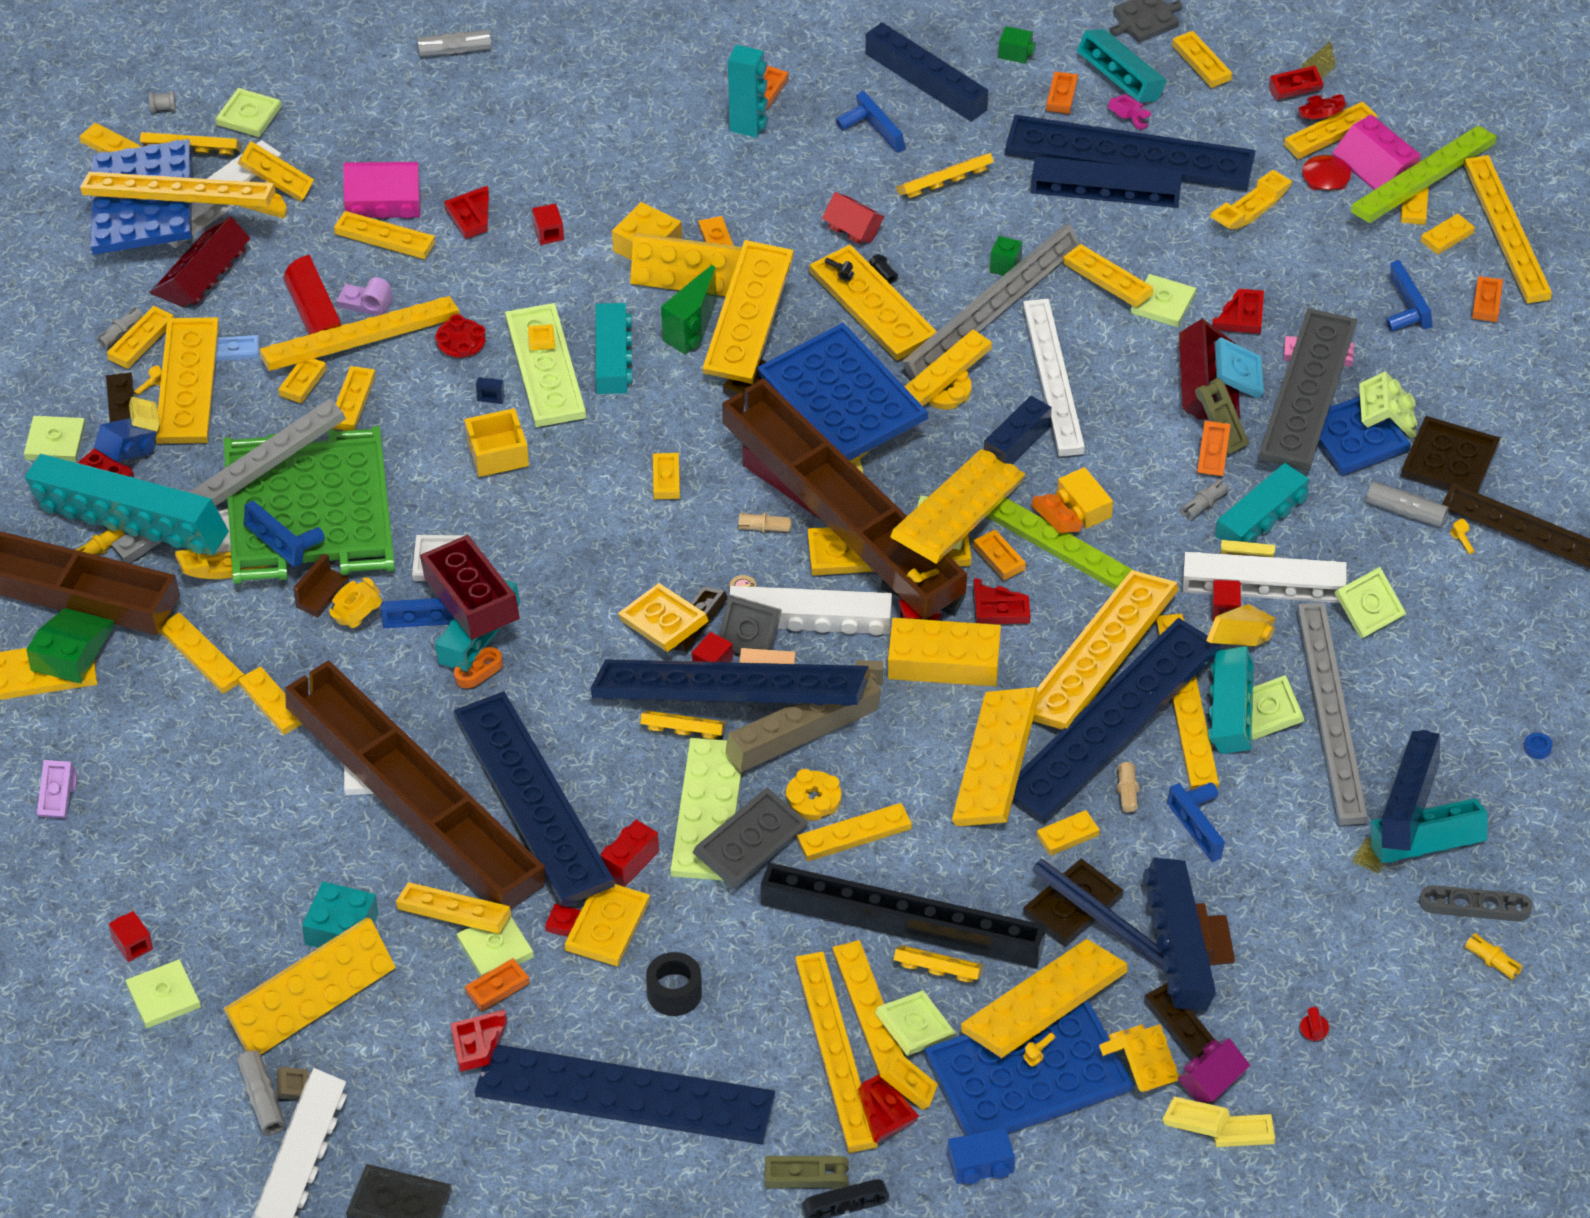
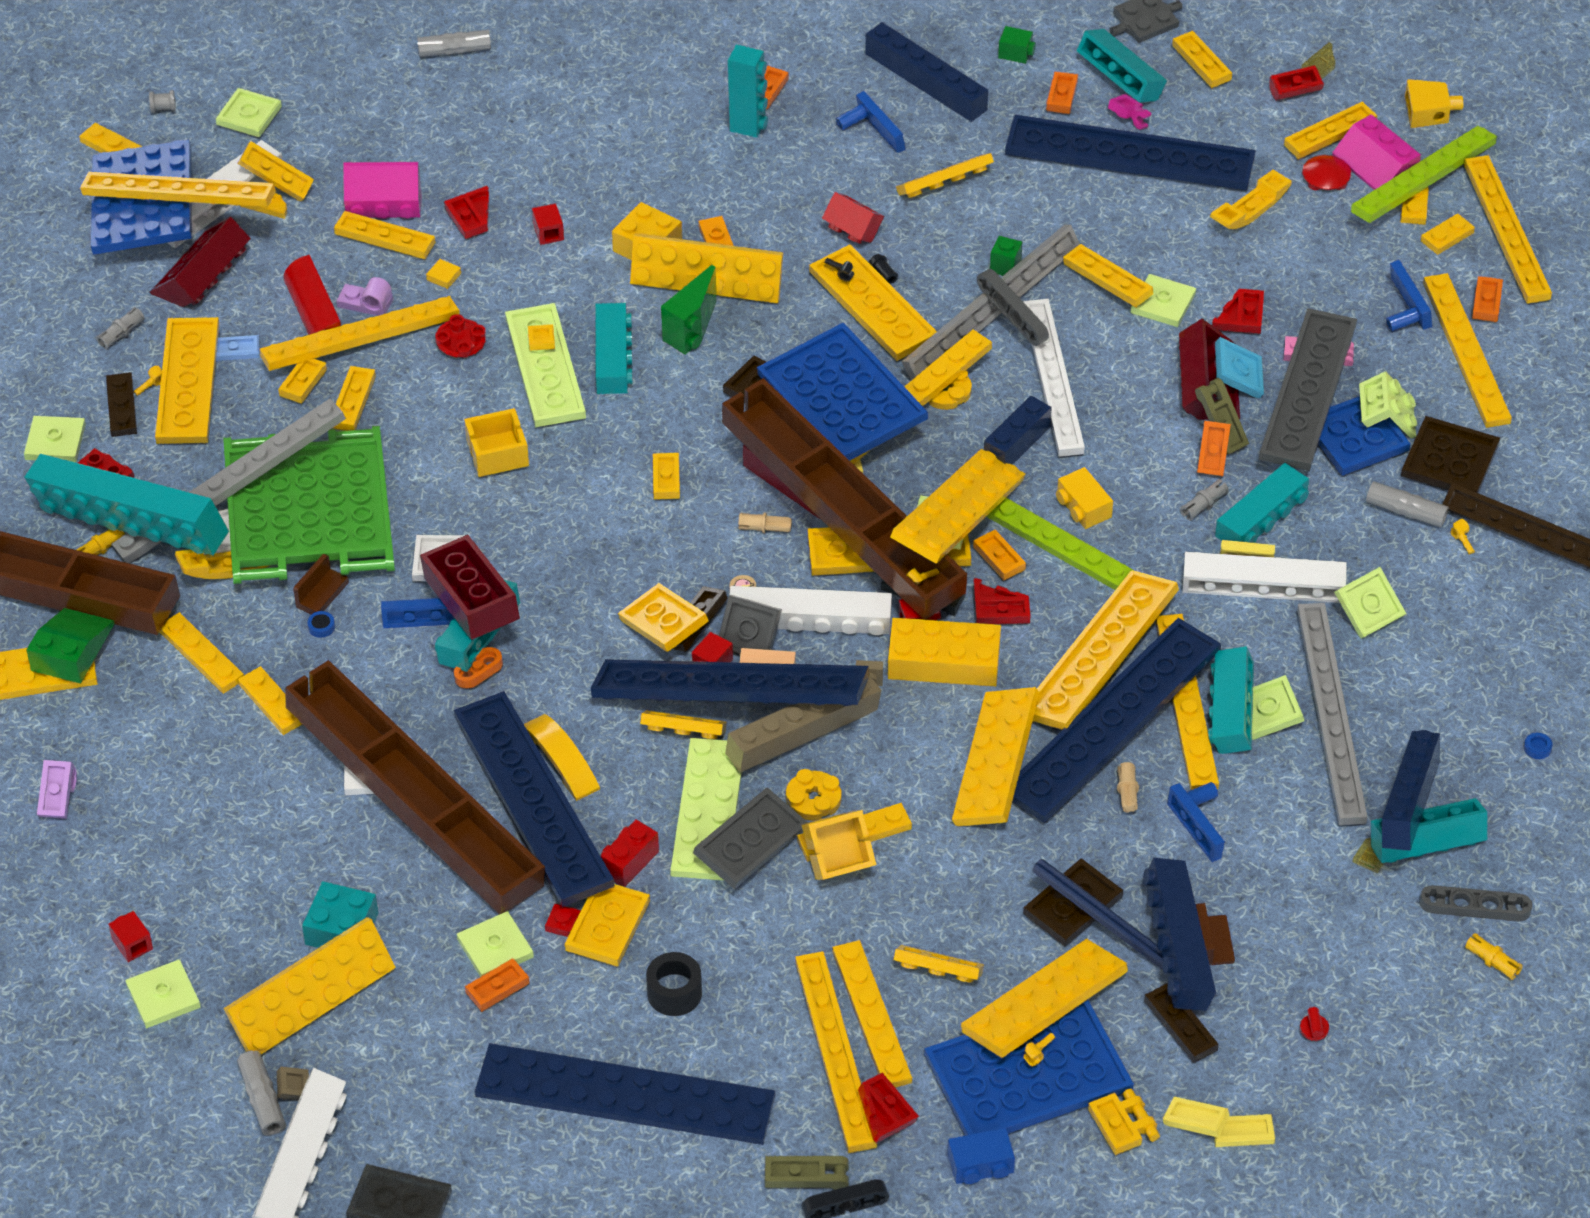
(123, 441): blue brick -> none
(139, 338): yellow plate -> none
(144, 414): light yellow tile -> none
(201, 144): yellow plate -> none
(278, 536): blue piece -> none
(321, 624): none -> blue tile
(355, 602): yellow plate -> none
(443, 273): none -> yellow tile
(453, 907): yellow plate -> none
(477, 1039): red wing -> none
(490, 390): dark blue plate -> none
(563, 755): none -> yellow slope
(748, 311): yellow plate -> none
(837, 845): none -> yellow piece
(903, 915): black brick -> none
(908, 1079): yellow plate -> none
(915, 1022): yellowish green plate -> none
(1012, 307): none -> dark grey beam
(1057, 513): orange plate -> none
(1068, 832): yellow plate -> none
(1106, 182): dark blue brick -> none
(1116, 1124): none -> yellow plate
(1146, 1054): yellow bracket -> none
(1213, 1071): magenta brick -> none
(1225, 596): red panel -> none
(1242, 627): yellow slope -> none
(1322, 108): red dish -> none
(1429, 103): none -> yellow torso
(1467, 350): none -> yellow plate

